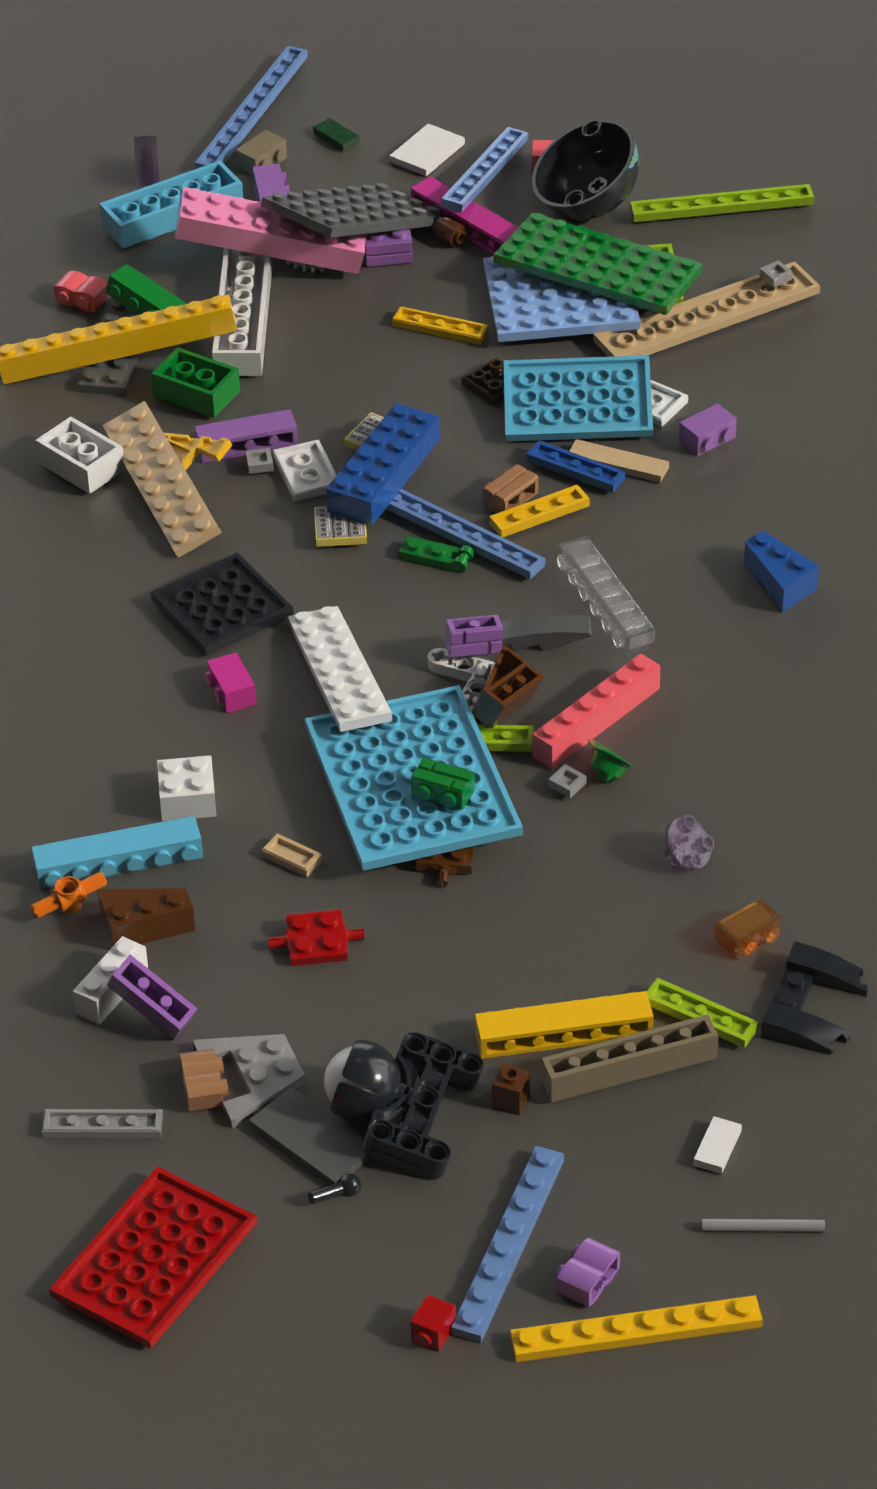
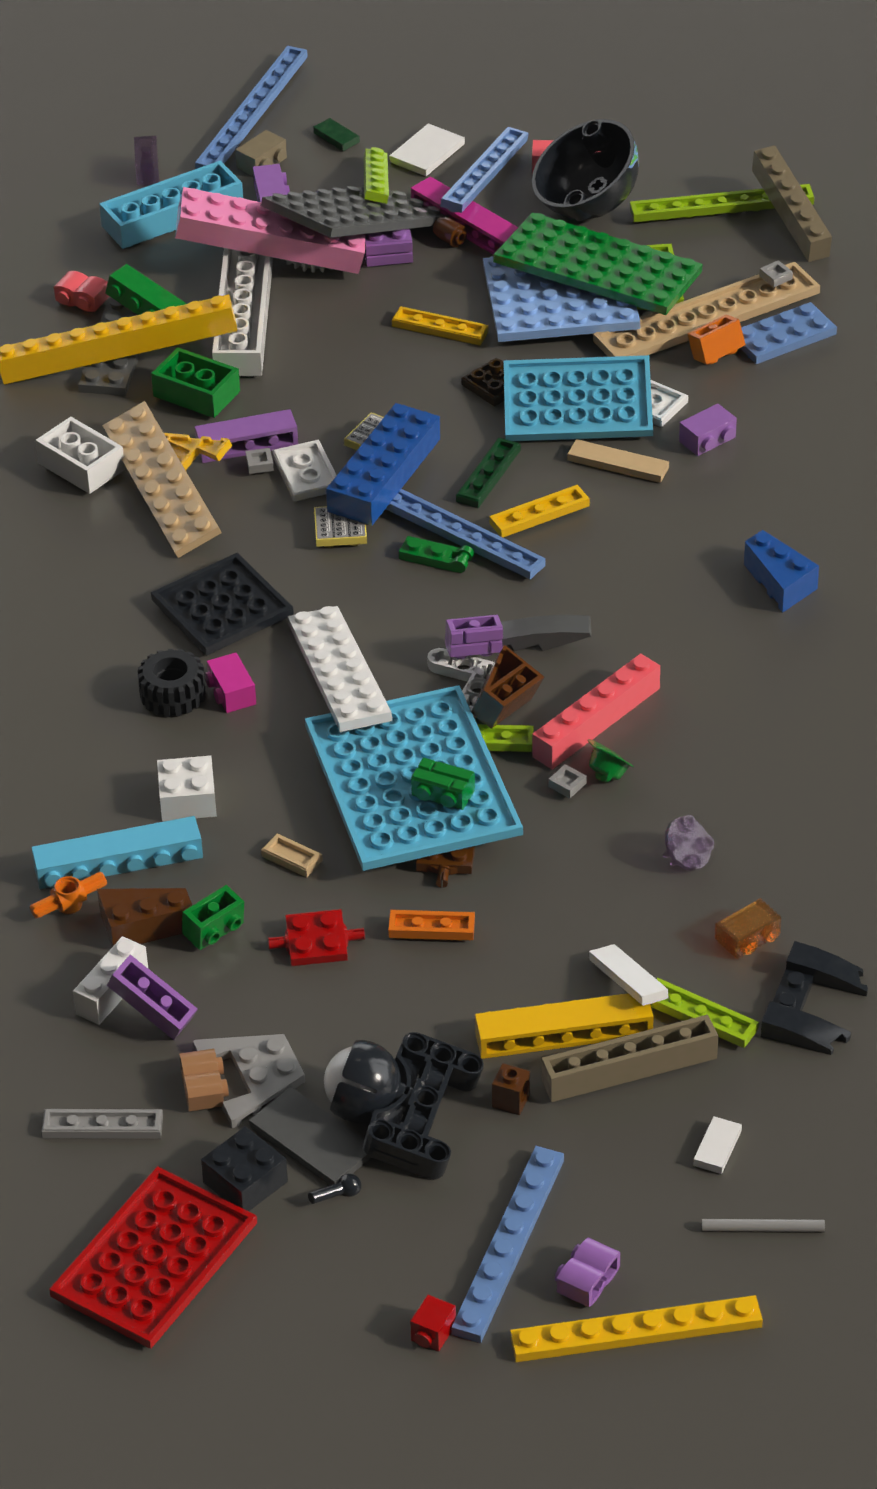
(171, 682): none -> black tyre
(213, 917): none -> green brick
(244, 1169): none -> black brick
(376, 175): none -> lime plate
(431, 925): none -> orange plate
(488, 472): none -> dark green tile
(510, 489): medium nougat brick -> none
(576, 466): blue plate -> none
(606, 596): clear brick -> none
(628, 974): none -> white tile
(716, 339): none -> orange brick
(786, 332): none -> medium blue plate
(791, 203): none -> dark tan brick

